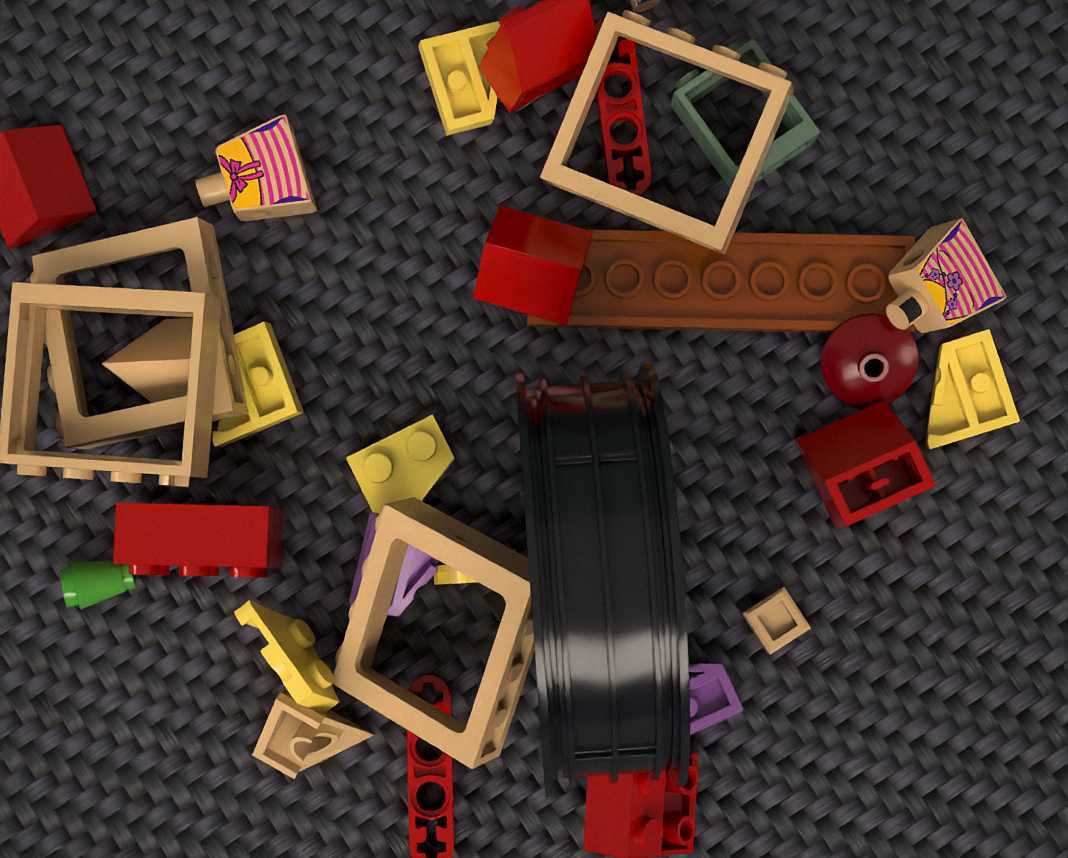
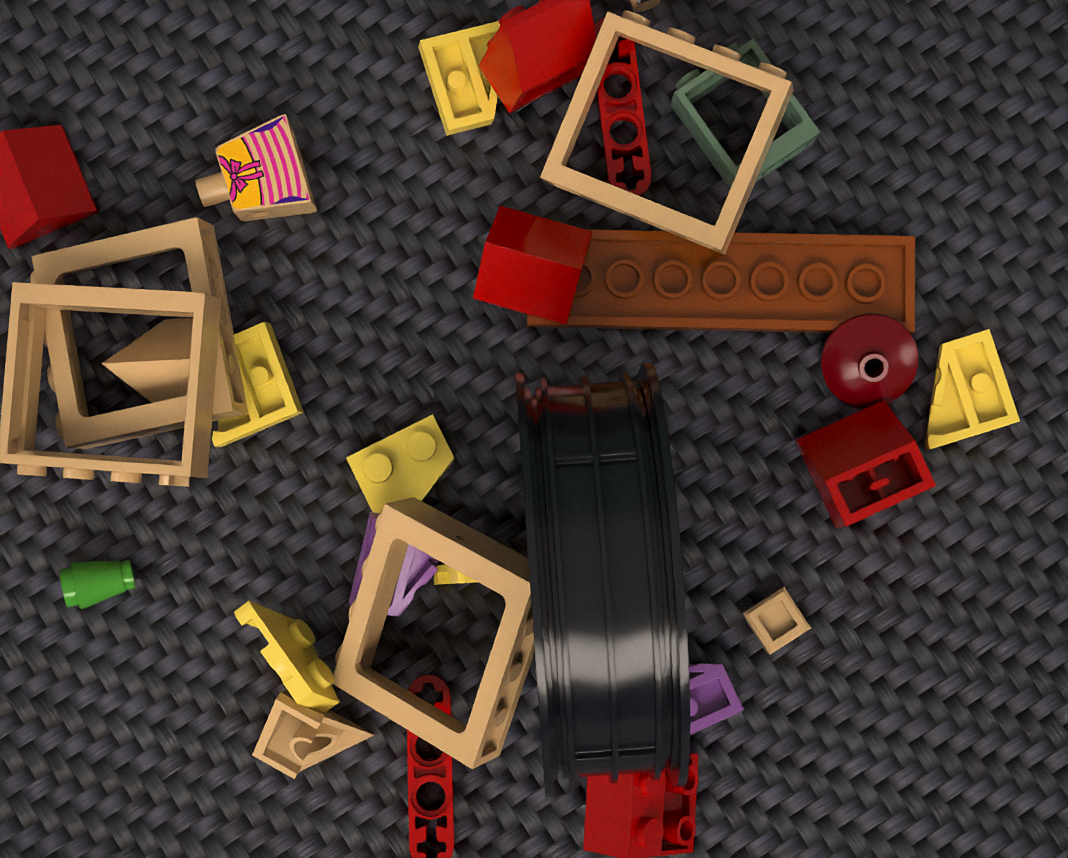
(198, 539): red brick -> none
(942, 280): tan torso -> none

